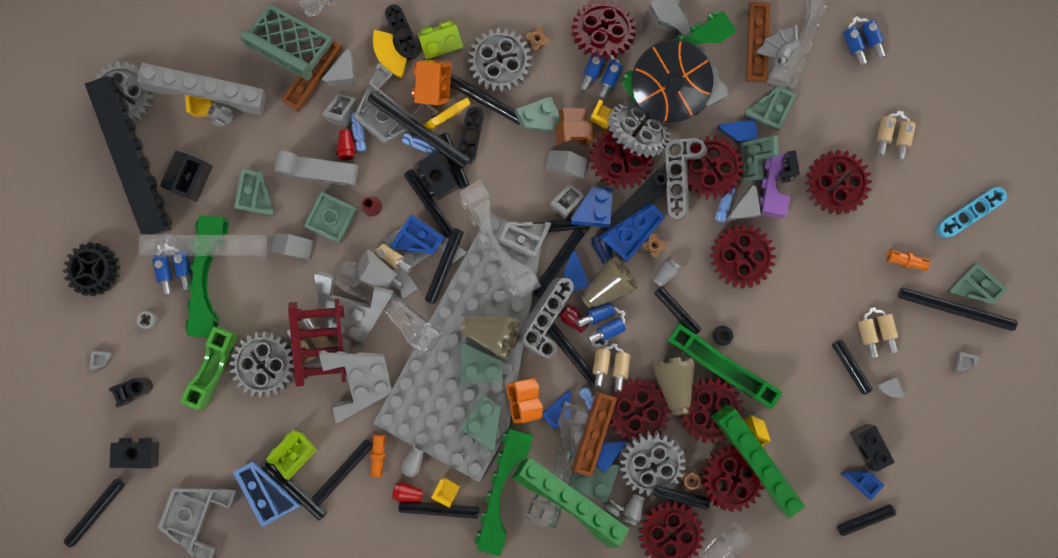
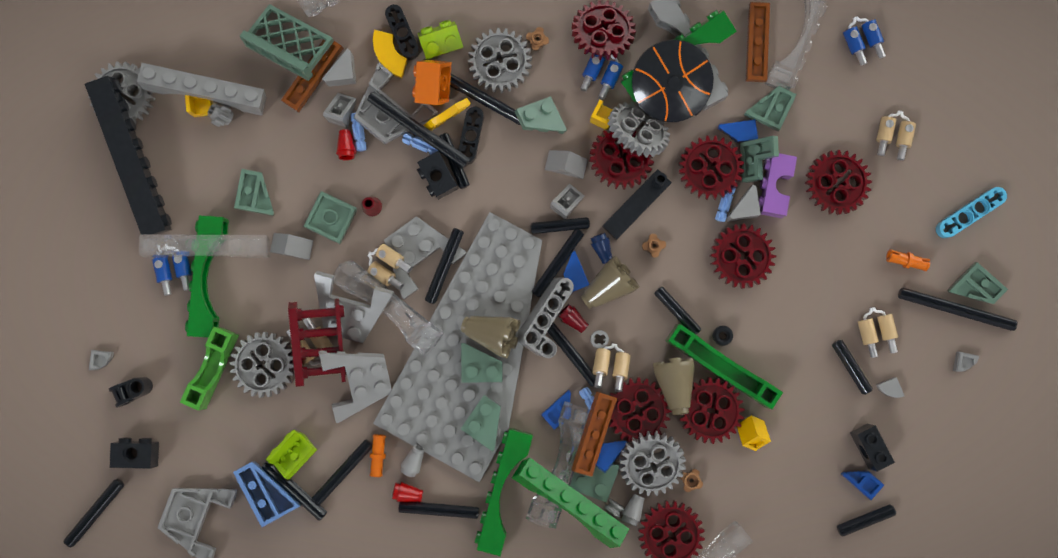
(80, 269): black gear -> none
(141, 318): light grey bush -> none
(186, 175): black slope -> none
(318, 170): light grey beam -> none
(375, 271): light grey slope -> none
(417, 237): blue wing -> none
(428, 202): black axle -> none
(445, 491): yellow panel -> none
(479, 202): clear arch -> none
(524, 237): light grey wing -> none
(524, 400): orange brick -> none
(573, 126): dark orange piece -> none
(595, 208): blue wing -> none
(607, 330): blue piece -> none
(633, 231): blue wing -> none
(667, 271): light grey cone -> none
(681, 179): light grey beam -> none
(681, 497): black axle -> none
(715, 472): dark red gear -> none
(760, 462): green arch -> none
(781, 45): light grey arm -> none
(791, 165): black bracket -> none

